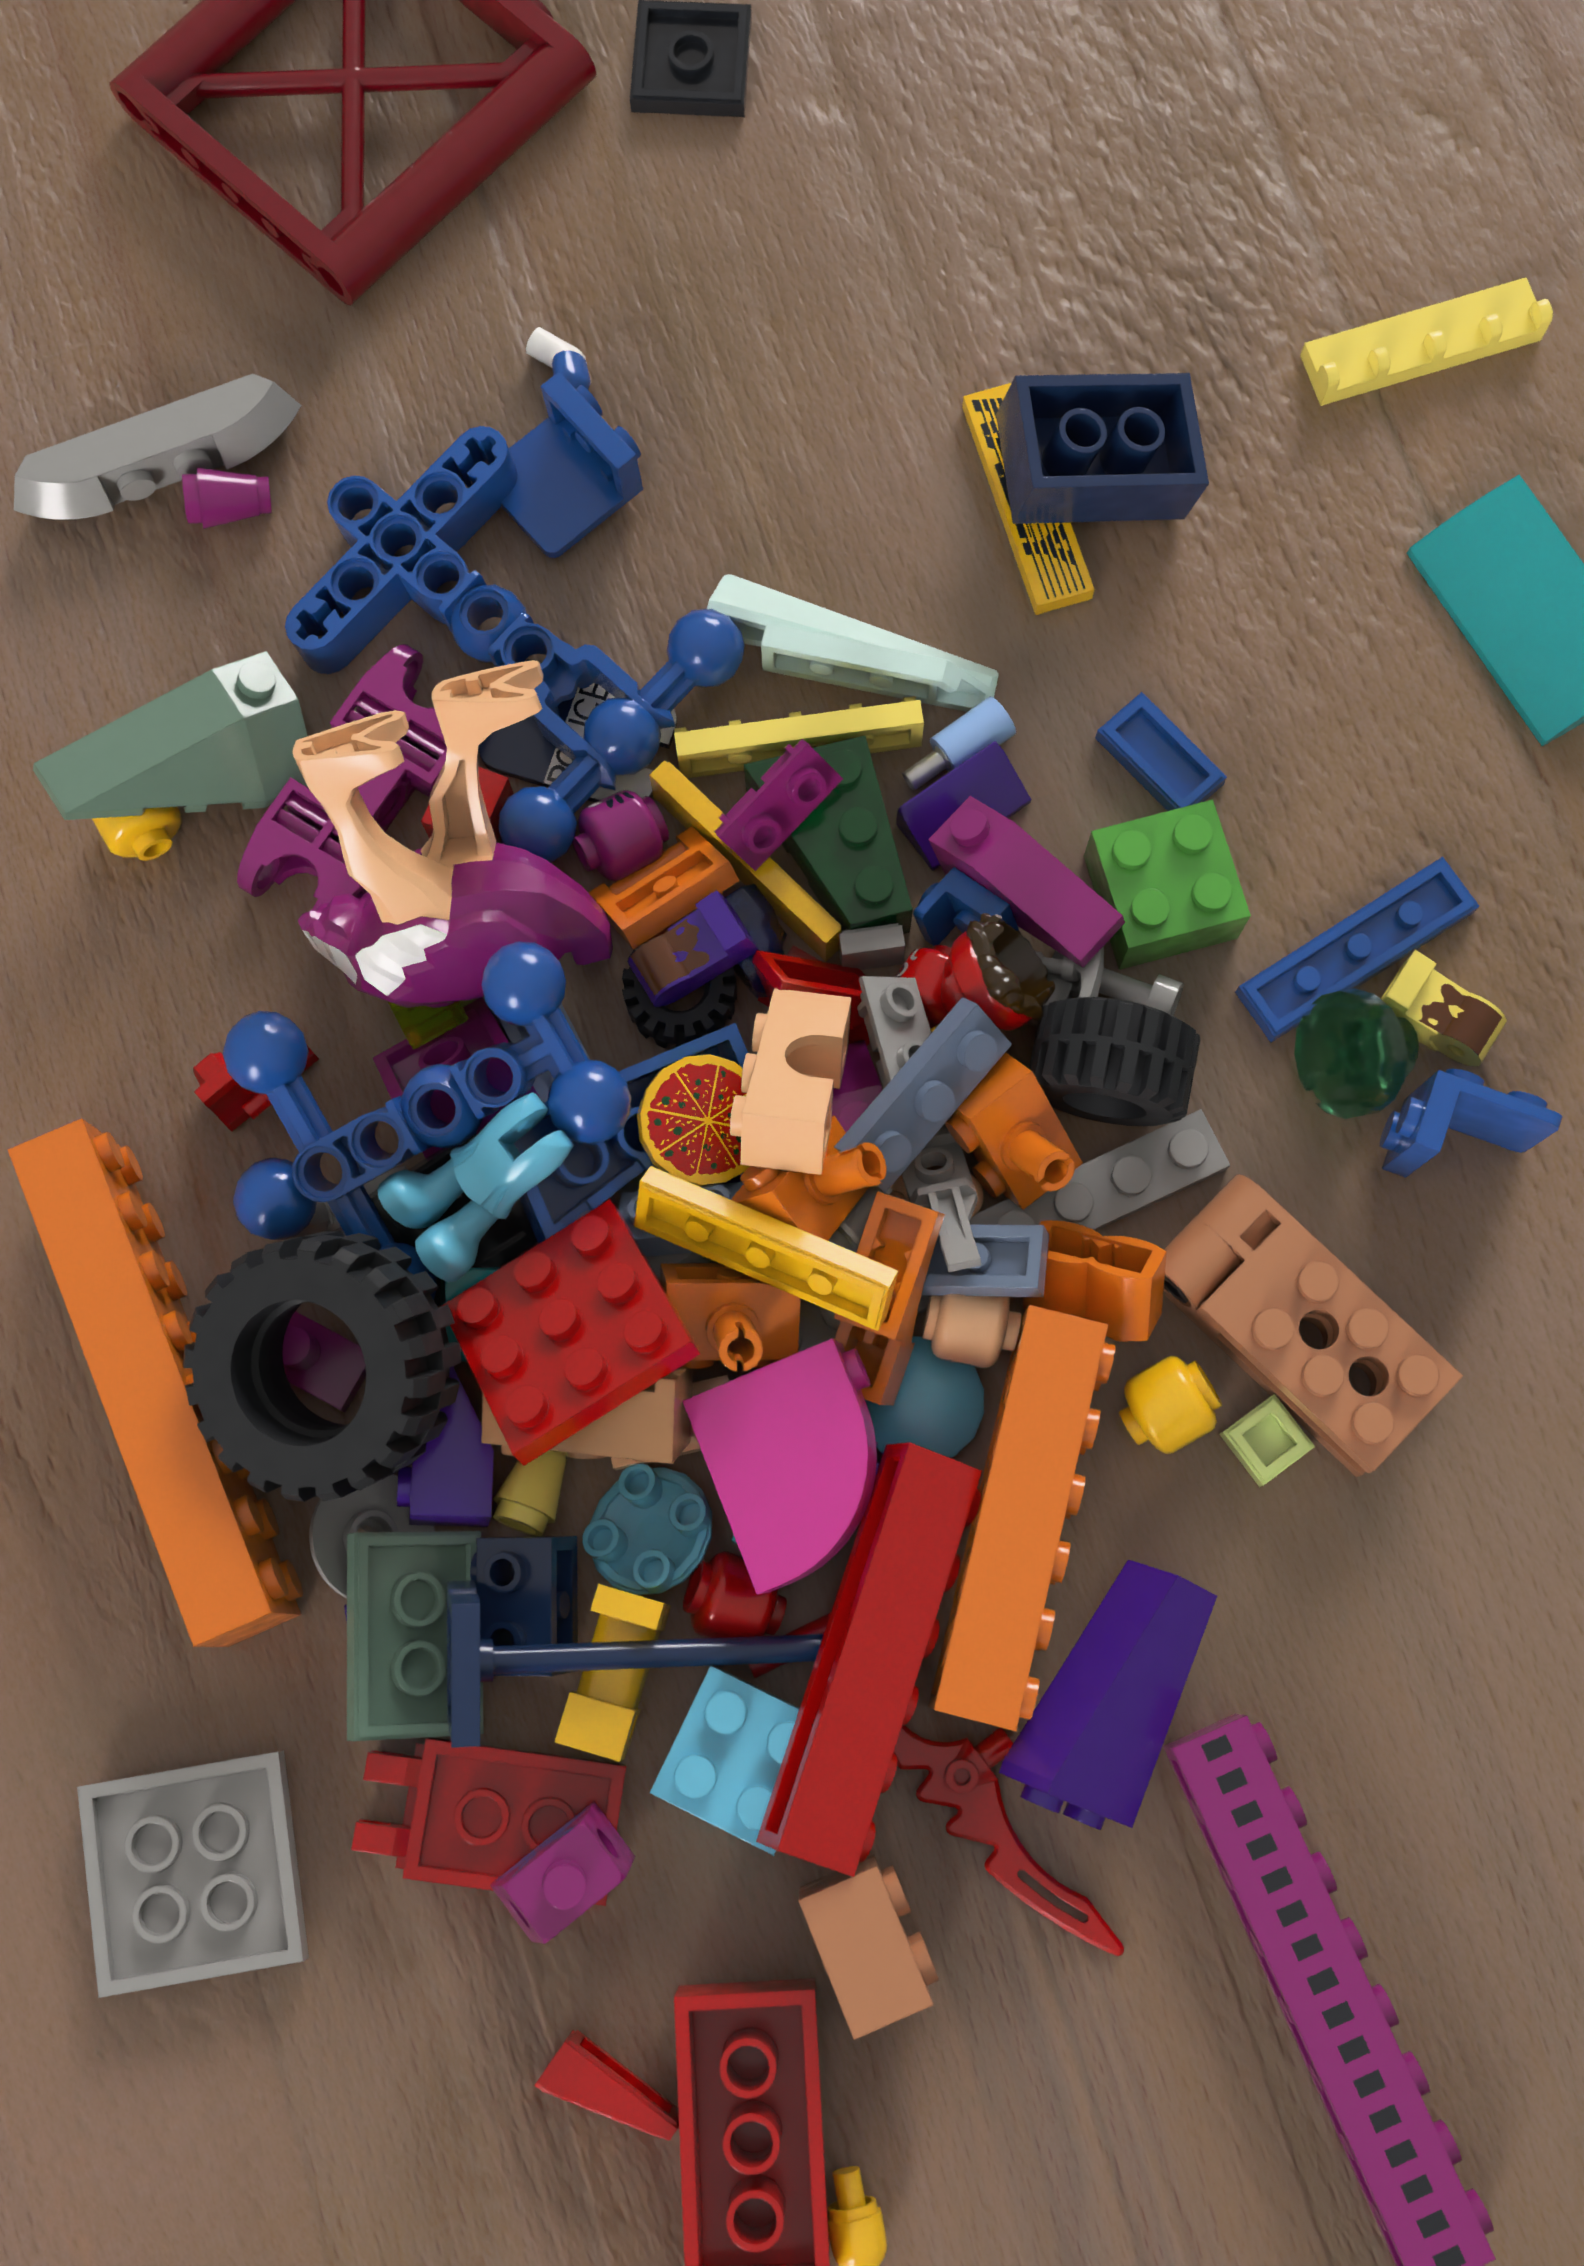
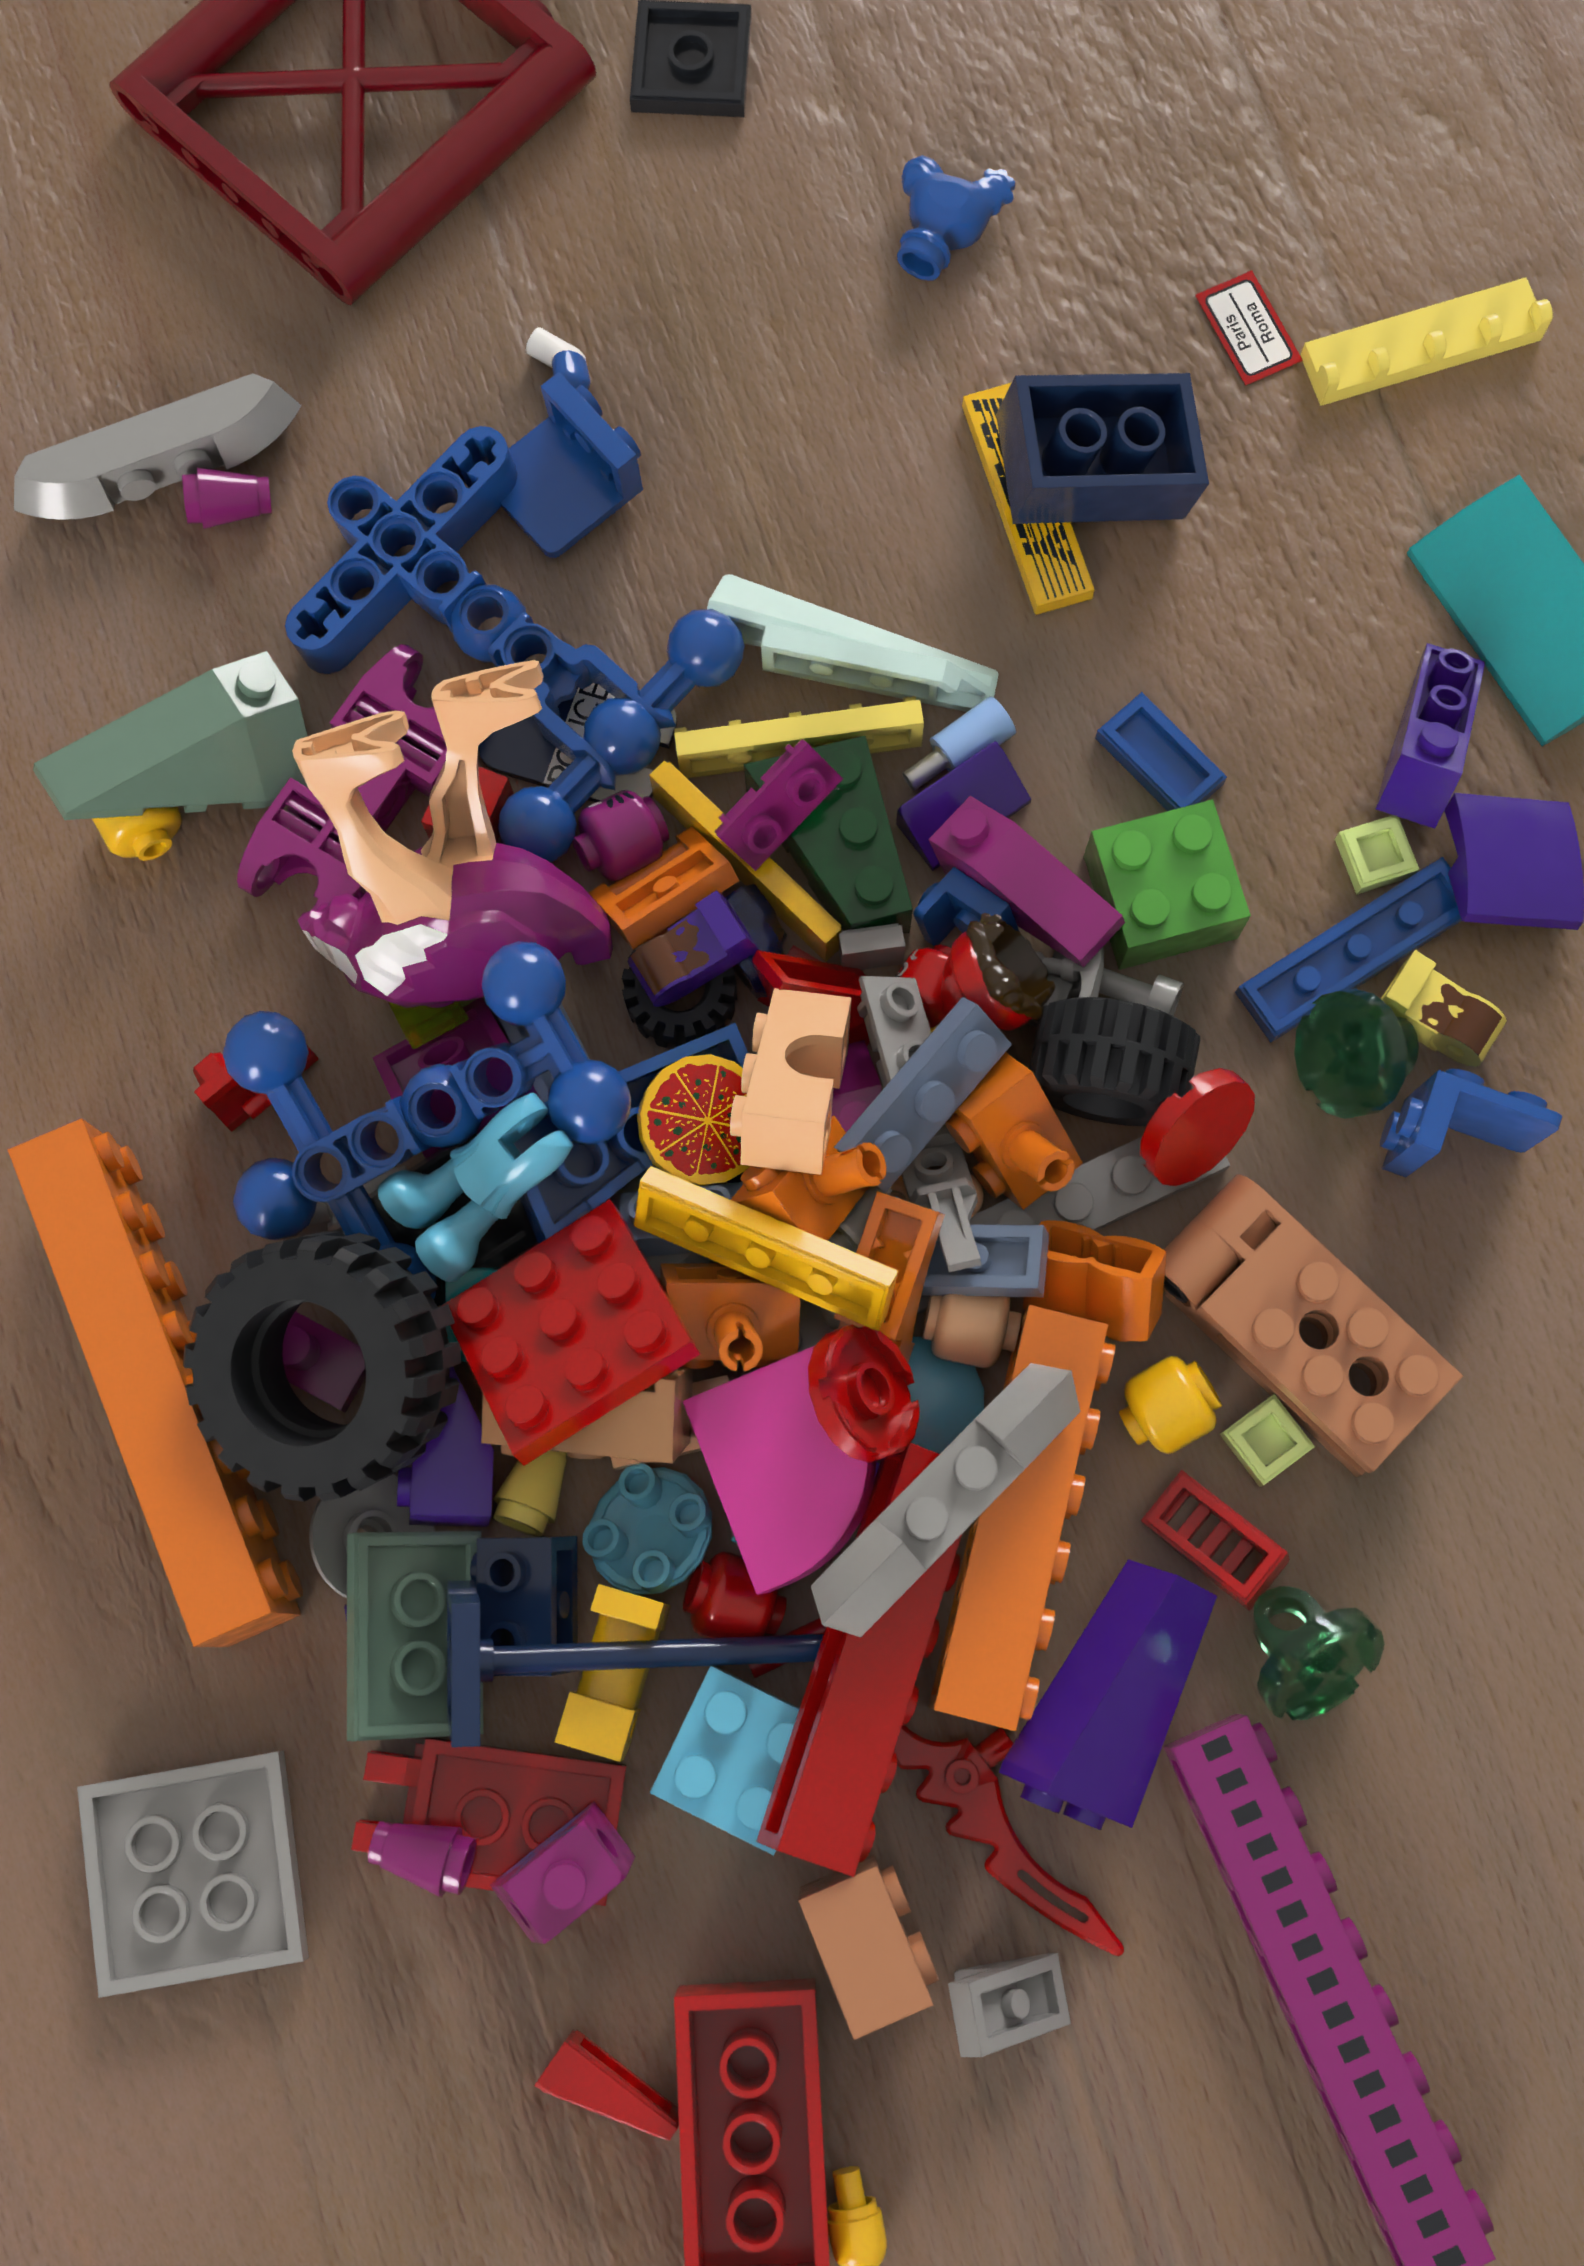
(425, 1855): none -> magenta cone
(863, 1393): none -> red tile
(945, 1499): none -> light grey brick
(946, 213): none -> blue animal
(1007, 2003): none -> light grey slope
(1199, 1129): none -> red tile
(1248, 327): none -> sticker
(1262, 1575): none -> red slope
(1317, 1663): none -> clear green tile
(1376, 854): none -> yellowish green tile
(1432, 736): none -> dark purple slope
(1516, 861): none -> dark purple slope

